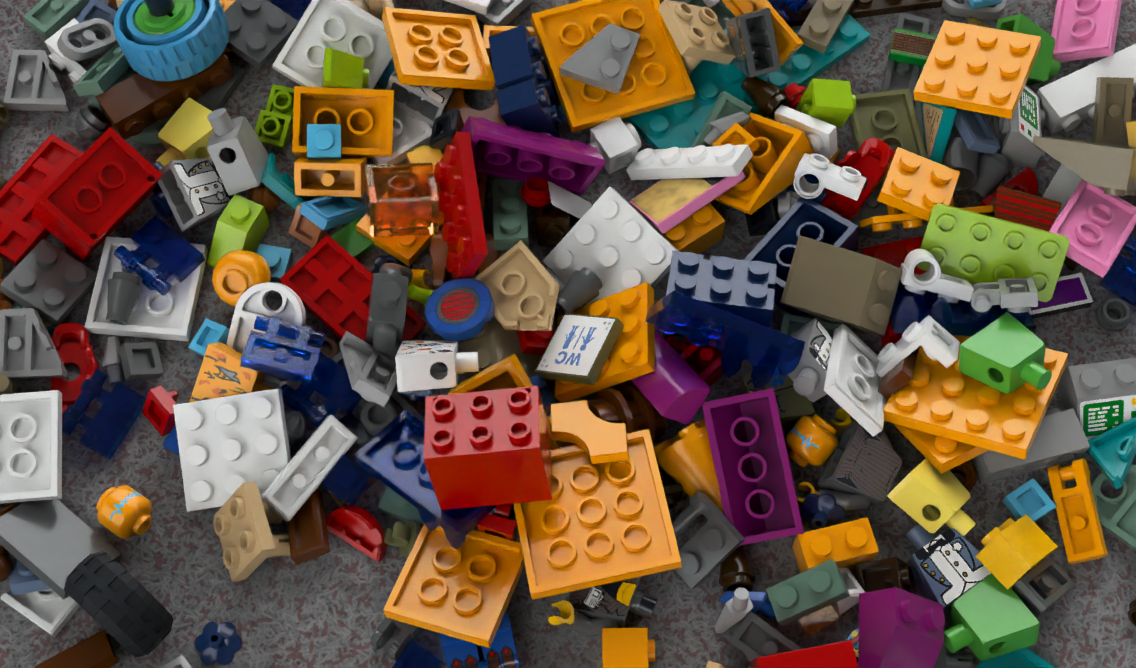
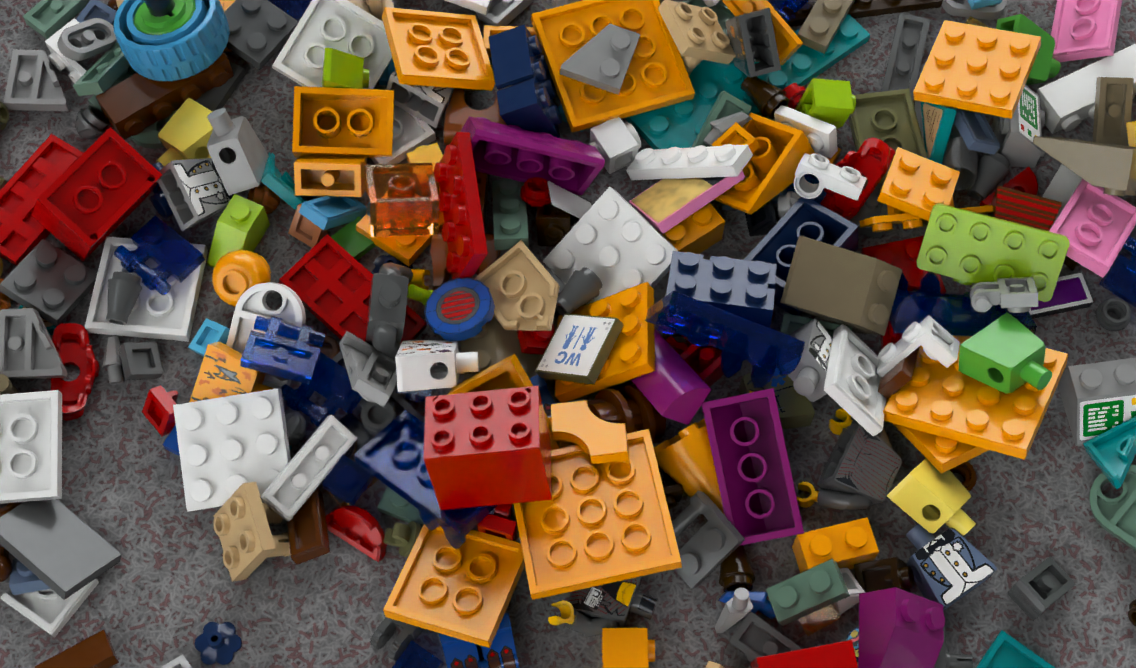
(113, 419): clear blue plate -> none
(119, 603): black tyre -> none
(124, 511): light orange head -> none
(276, 121): lime slope -> none
(277, 258): medium azure plate -> none
(324, 141): medium azure plate -> none
(445, 129): black slope -> none
(811, 441): light orange head -> none
(821, 511): dark blue plant -> none
(910, 46): tile -> none
(933, 280): white plate -> none
(991, 621): bright green torso -> none
(1014, 549): yellow brick -> none
(1029, 500): medium azure plate -> none
(1056, 442): light grey brick -> none
(1077, 512): light orange plate -> none

